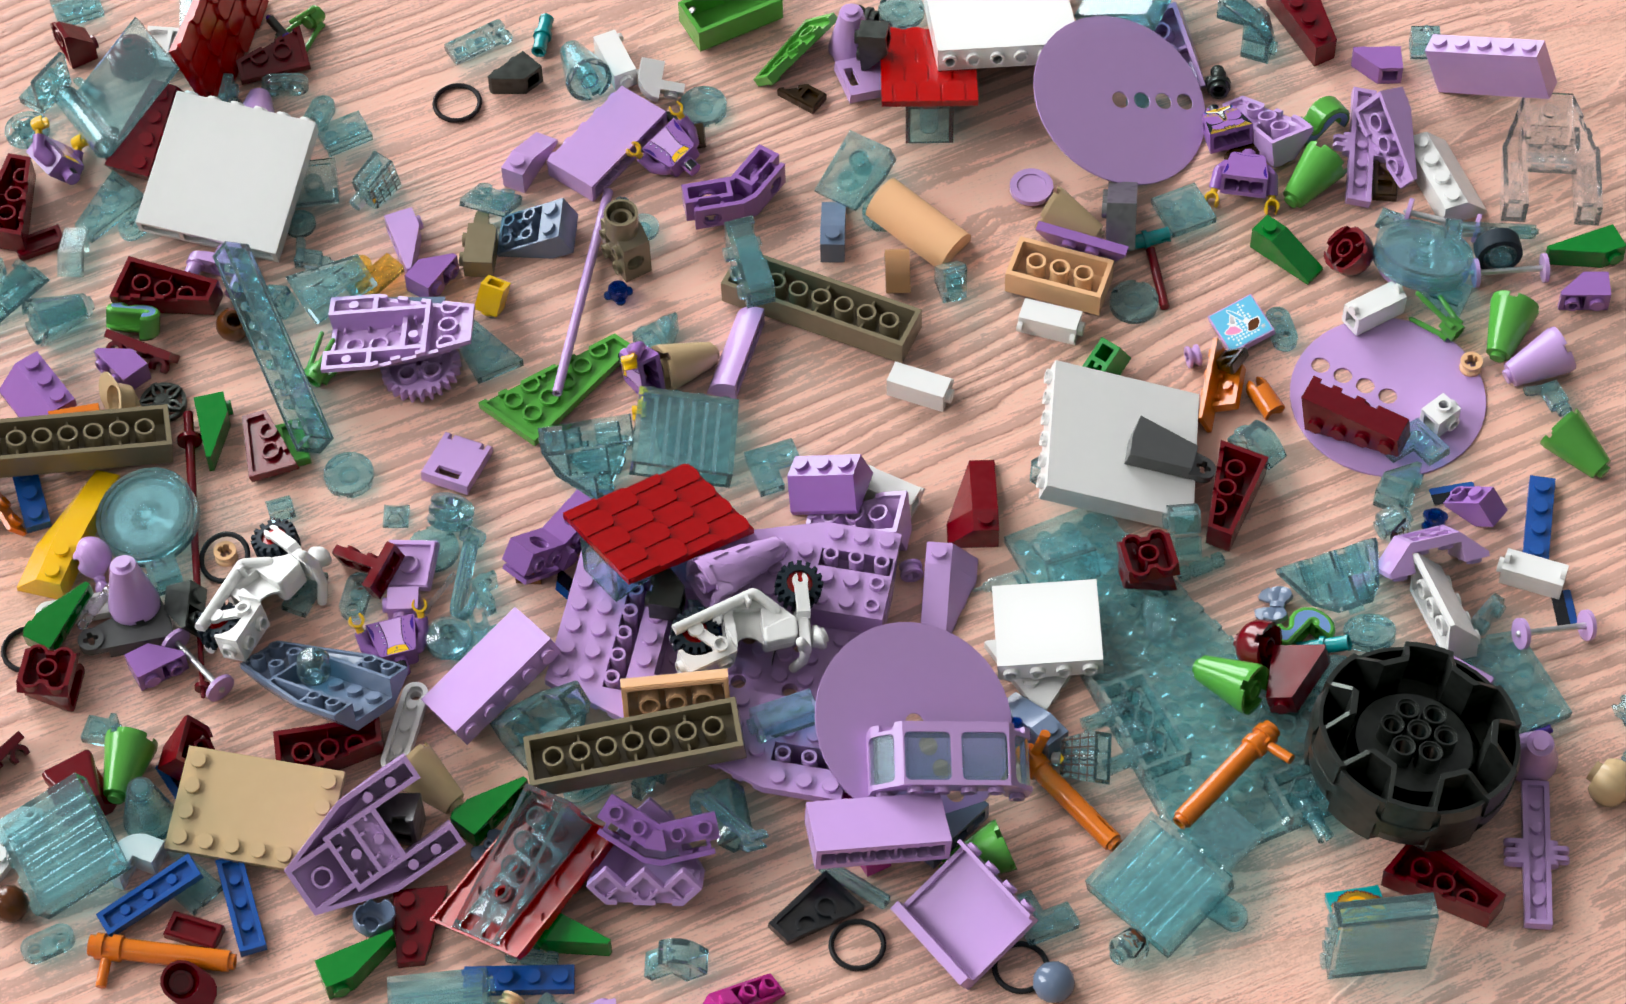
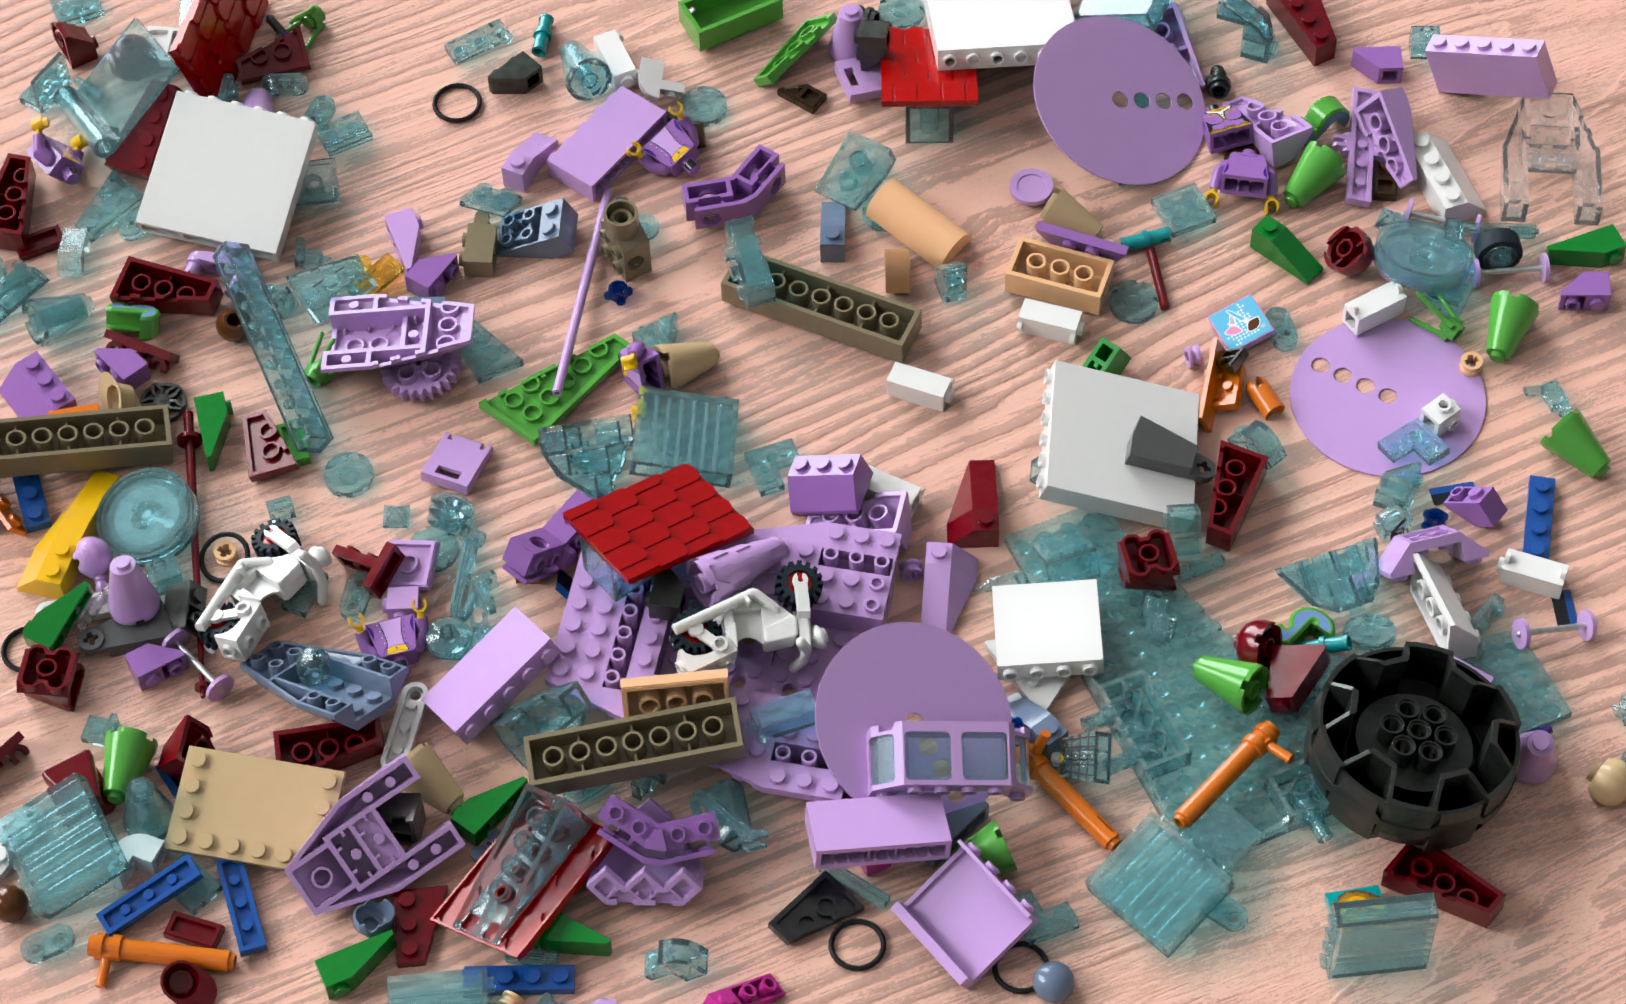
(23, 129): clear light blue wheel -> none
(302, 224): clear light blue piece -> none
(374, 182): clear light blue torso -> none
(492, 296): yellow brick -> none
(737, 352): lavender brick -> none
(1120, 211): flat silver wedge -> none
(1129, 946): clear light blue head -> none
(1277, 598): sand blue piece -> none
(1353, 420): dark red wedge -> none
(1536, 854): lavender hinge -> none
(1540, 359): lavender cone -> none

